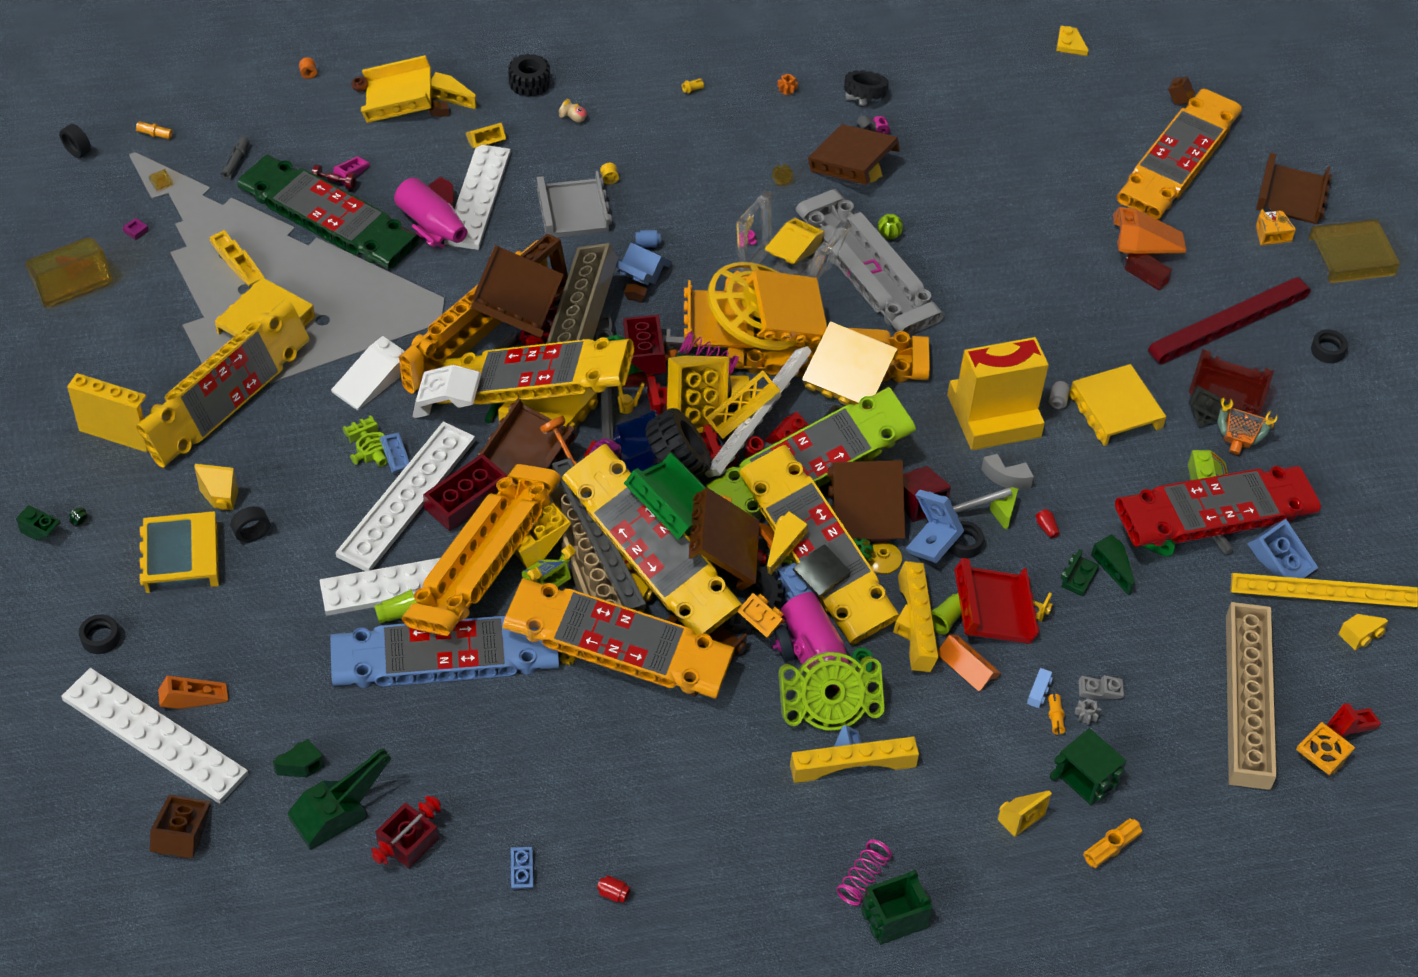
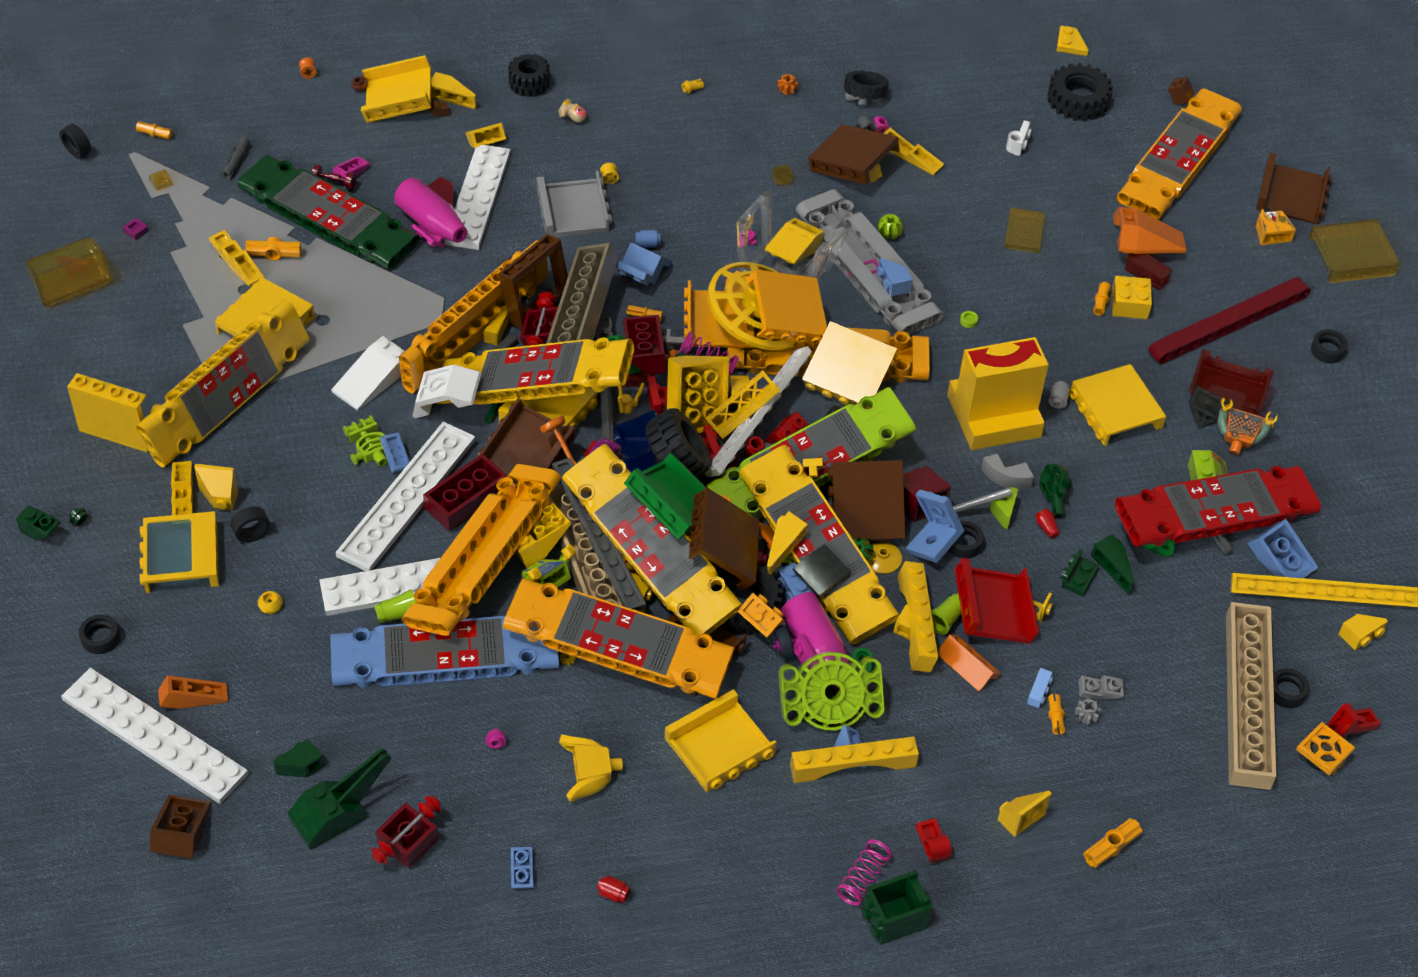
(182, 488): none -> yellow slope
(267, 606): none -> yellow plate
(273, 248): none -> light orange piece
(495, 739): none -> dark pink plate
(496, 329): none -> yellow slope
(516, 290): reddish brown bracket -> none
(591, 766): none -> yellow torso
(635, 292): reddish brown piece -> none
(638, 311): none -> light orange axle
(718, 741): none -> yellow panel
(813, 465): none -> yellow tile
(894, 277): none -> medium blue slope
(916, 154): none -> yellow slope
(934, 842): none -> red plate
(969, 319): none -> lime tile
(1017, 140): none -> white plate
(1024, 230): none -> clear yellow tile
(1055, 486): none -> dark green pin
(1076, 105): none -> black tyre
(1089, 767): dark green container -> none
(1101, 298): none -> light orange pin
(1131, 297): none -> yellow brick
(1294, 677): none -> black tyre

